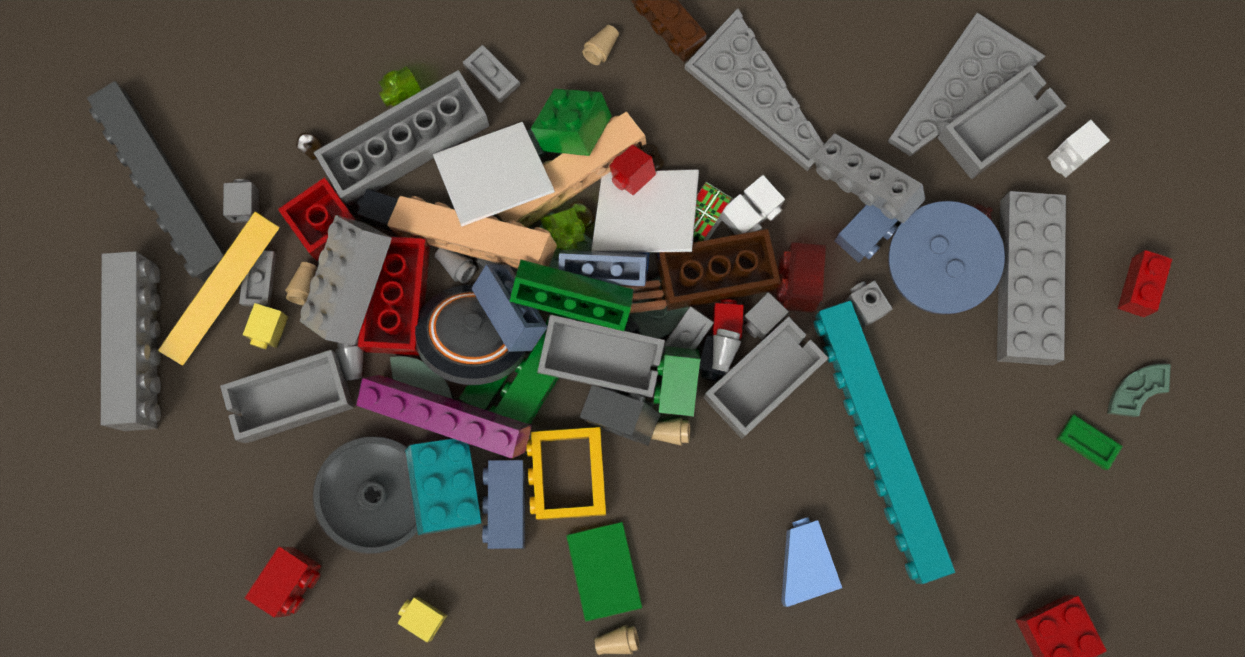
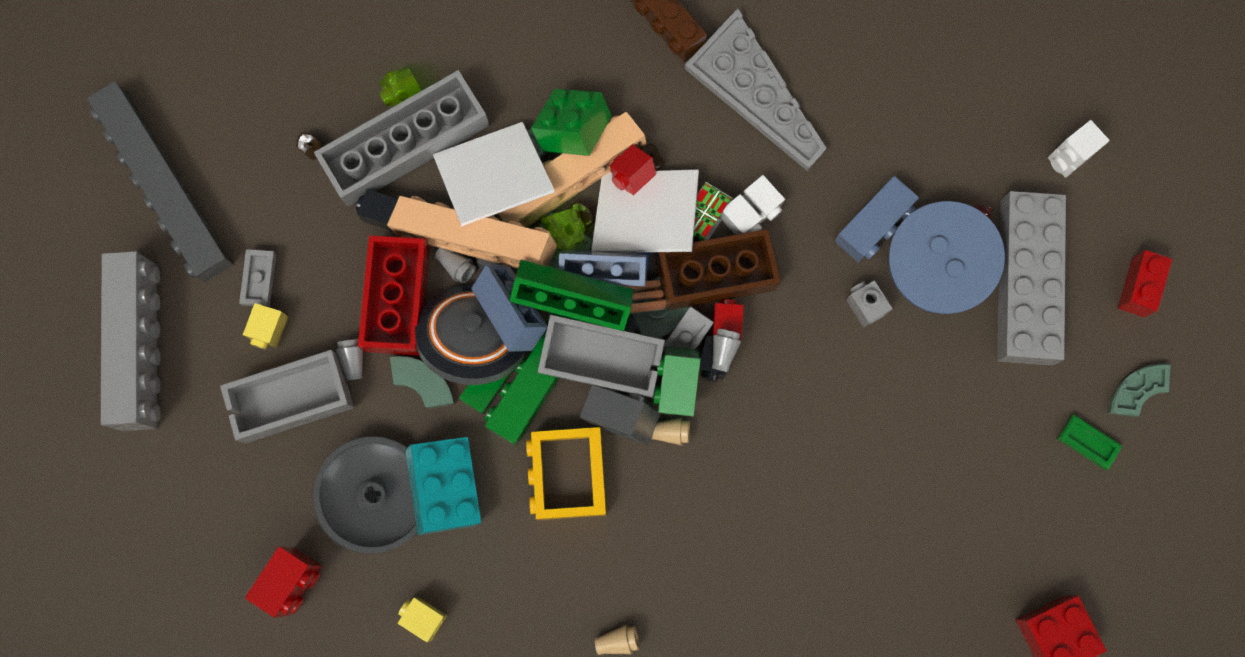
(218, 288): yellow tile -> none
(240, 200): light grey brick -> none
(299, 286): tan cone -> none
(312, 215): red brick -> none
(345, 280): light grey brick -> none
(444, 415): magenta brick -> none
(491, 73): light grey plate -> none
(504, 504): sand blue brick -> none
(599, 46): tan cone -> none
(604, 571): green tile -> none
(764, 317): light grey brick -> none
(764, 378): light grey piece -> none
(802, 277): clear red brick -> none
(807, 564): light blue slope -> none
(869, 178): light grey brick -> none
(884, 444): teal brick -> none
(970, 72): light grey wing -> none
(1000, 122): light grey piece -> none

